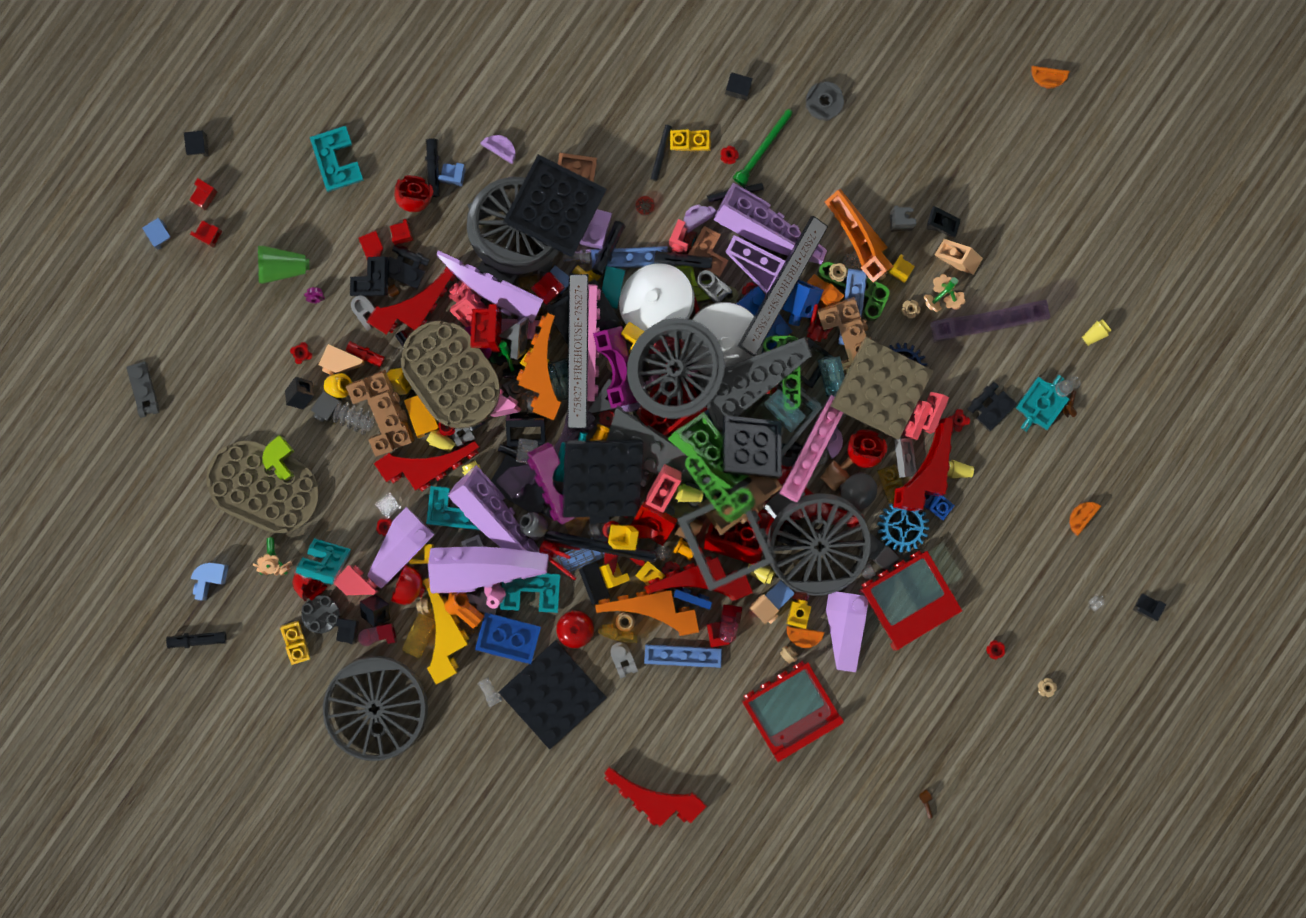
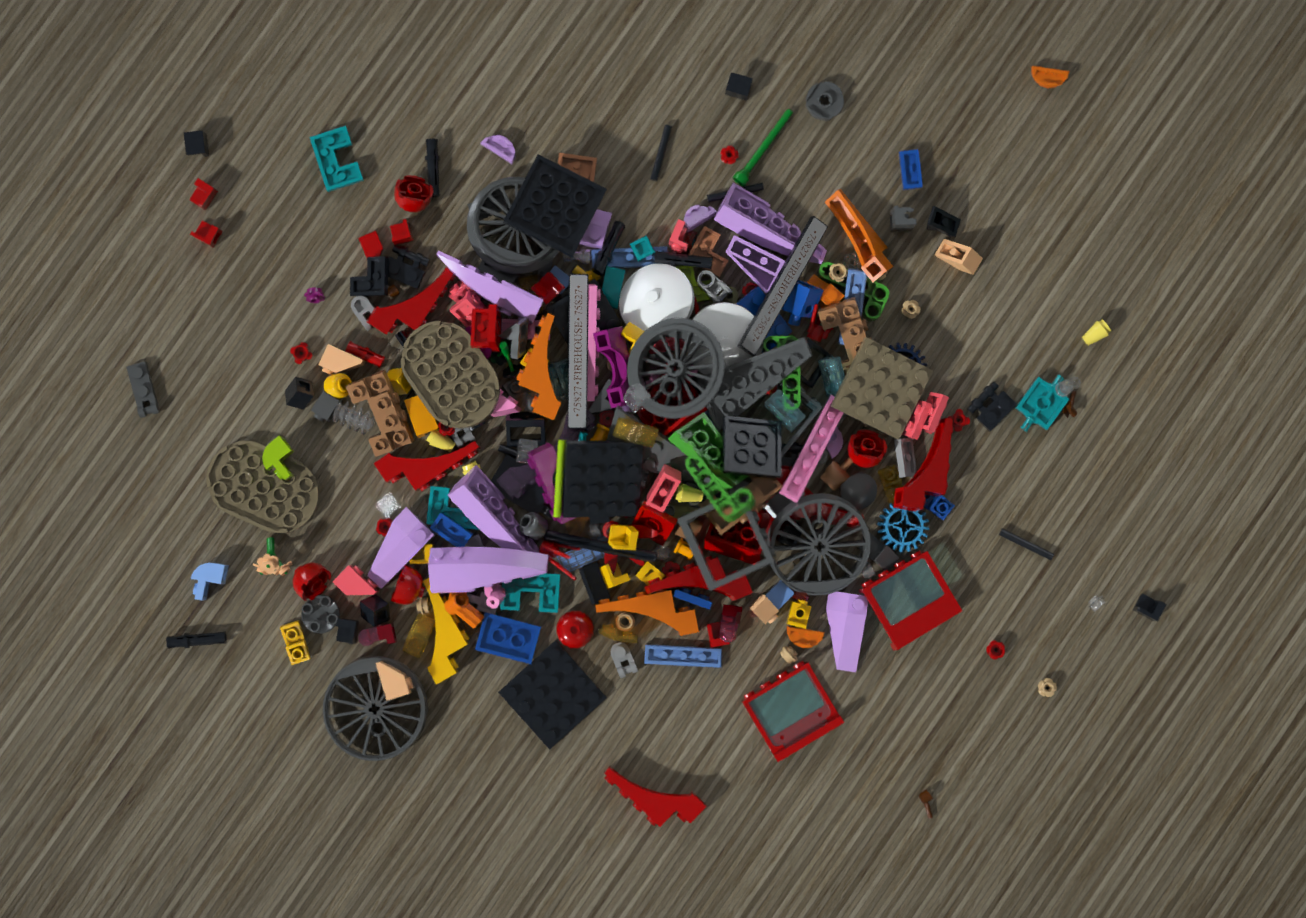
(156, 232): medium blue panel -> none
(279, 264): bright green cone -> none
(333, 561): teal plate -> none
(393, 681): none -> light nougat slope
(451, 530): none -> blue plate
(452, 174): medium blue panel -> none
(491, 695): clear pin -> none
(559, 478): none -> lime bar
(635, 432): none -> clear yellow slope
(636, 397): none -> clear slope
(642, 248): none -> teal tile
(645, 205): clear red tile -> none
(690, 140): yellow slope -> none
(764, 574): light yellow cone -> none
(901, 269): yellow panel -> none
(910, 169): none -> blue plate
(943, 286): light nougat plant -> none
(960, 470): light yellow cone -> none
(990, 321): clear purple arch -> none
(1026, 544): none -> black bar
(1082, 515): orange plate -> none

